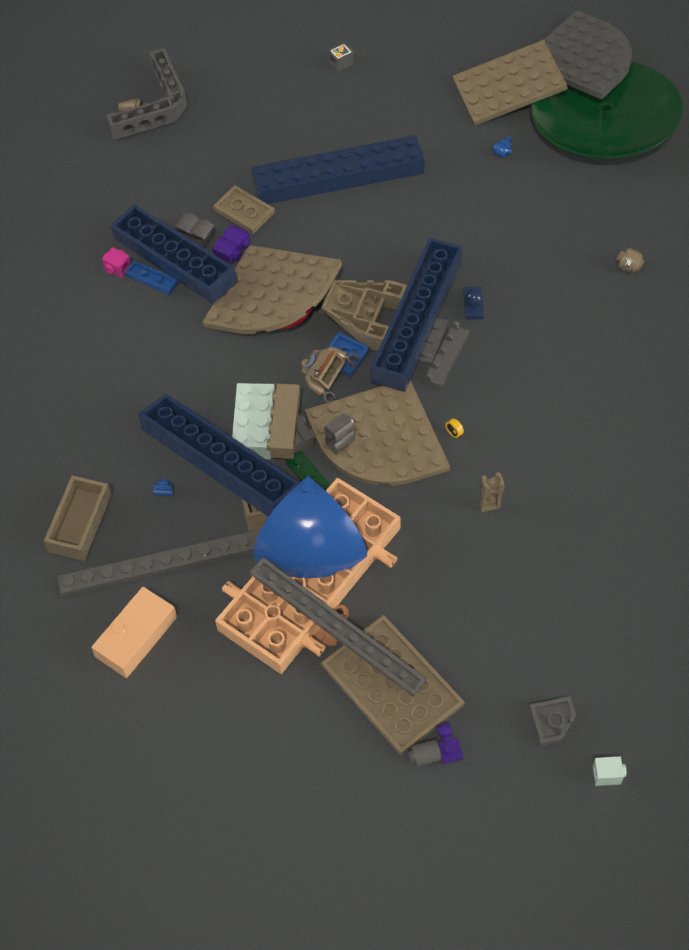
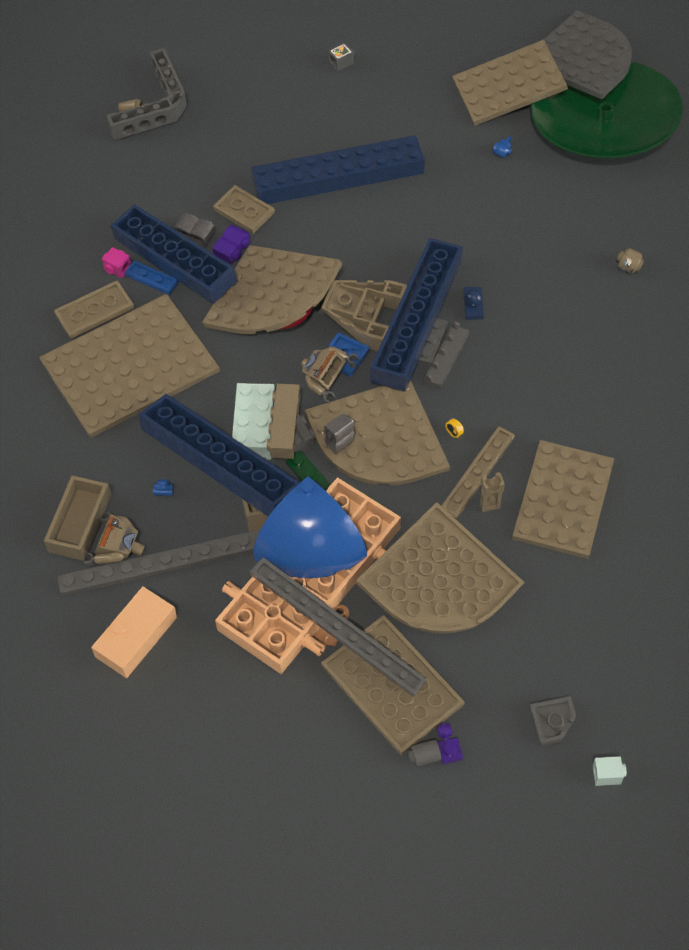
(94, 309): none -> dark tan plate
(115, 542): none -> dark tan torso
(128, 365): none -> dark tan plate
(439, 577): none -> dark tan plate
(480, 466): none -> dark tan tile
(563, 499): none -> dark tan plate

